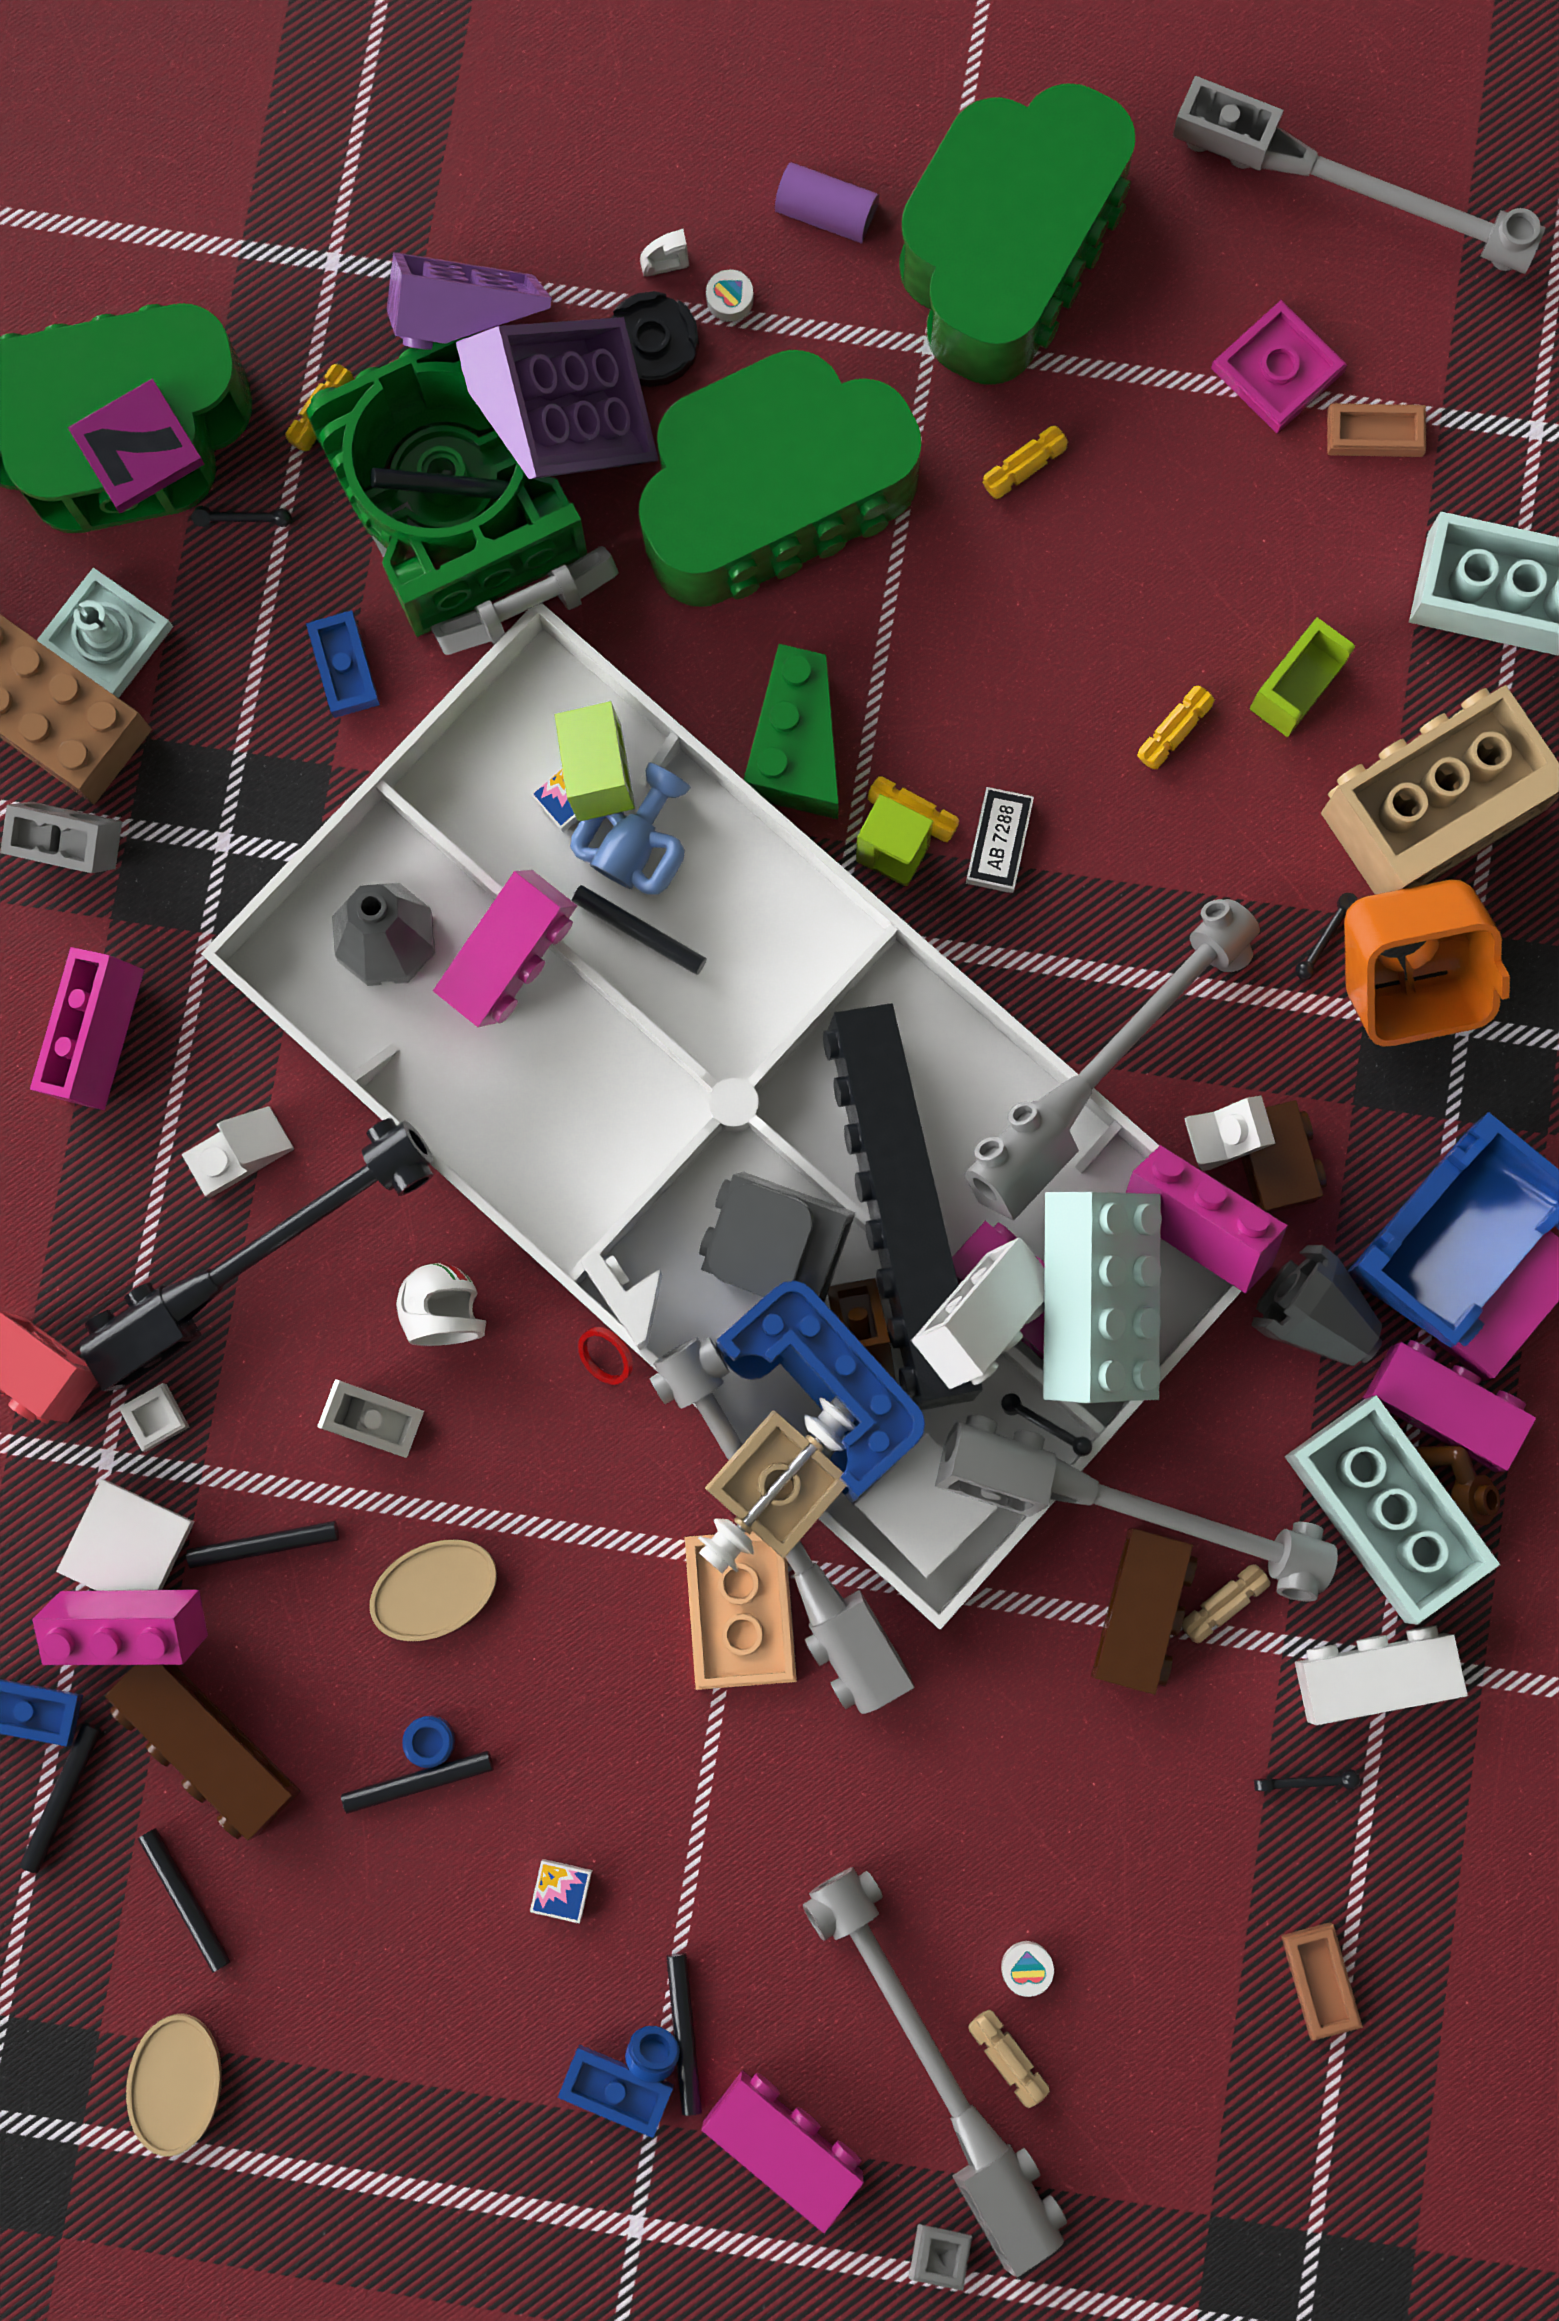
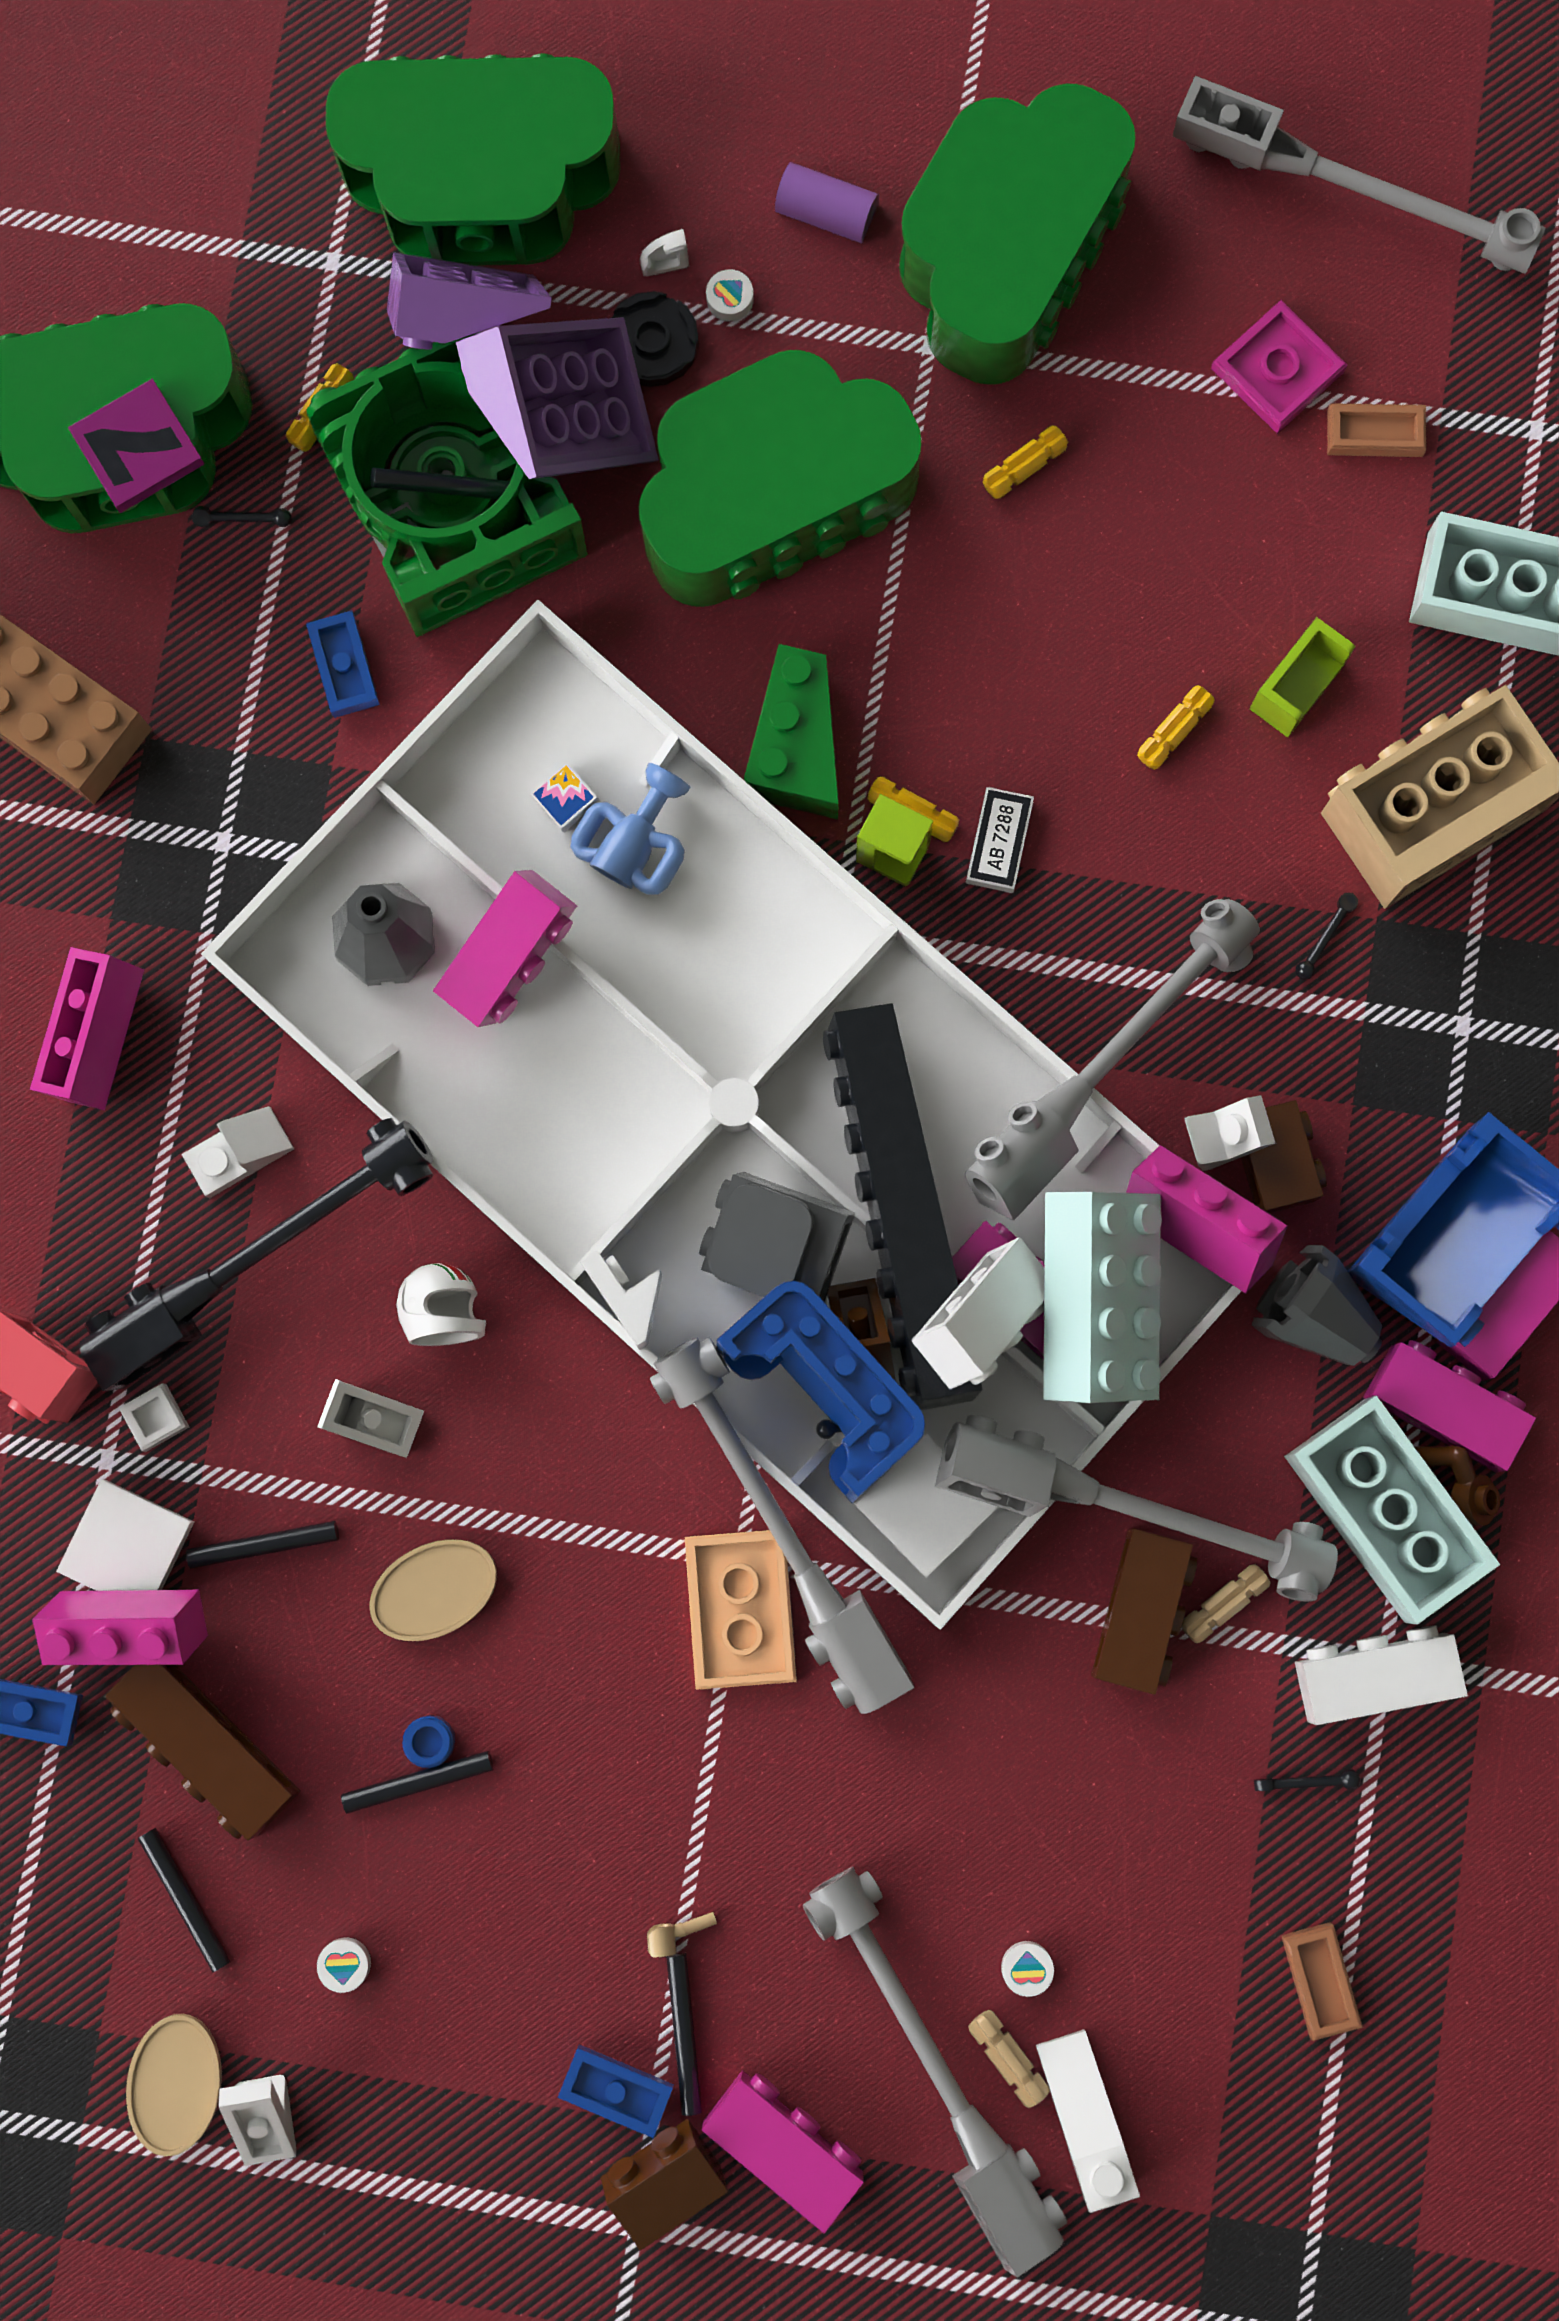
(60, 1797): black bar -> none
(61, 837): light grey brick -> none
(105, 632): light aqua plate -> none
(259, 2119): none -> white slope
(343, 1965): none -> white tile
(476, 152): none -> green brick
(485, 621): light grey bar -> none
(561, 1891): tile -> none
(593, 1368): red piece -> none
(594, 761): lime panel -> none
(639, 929): black bar -> none
(652, 2054): blue tile -> none
(662, 1937): none -> tan hand
(663, 2184): none -> reddish brown brick
(777, 1484): tan plate -> none
(940, 2257): light grey tile -> none
(1012, 1406): black hinge -> none
(1087, 2121): none -> white slope
(1457, 939): orange piece -> none

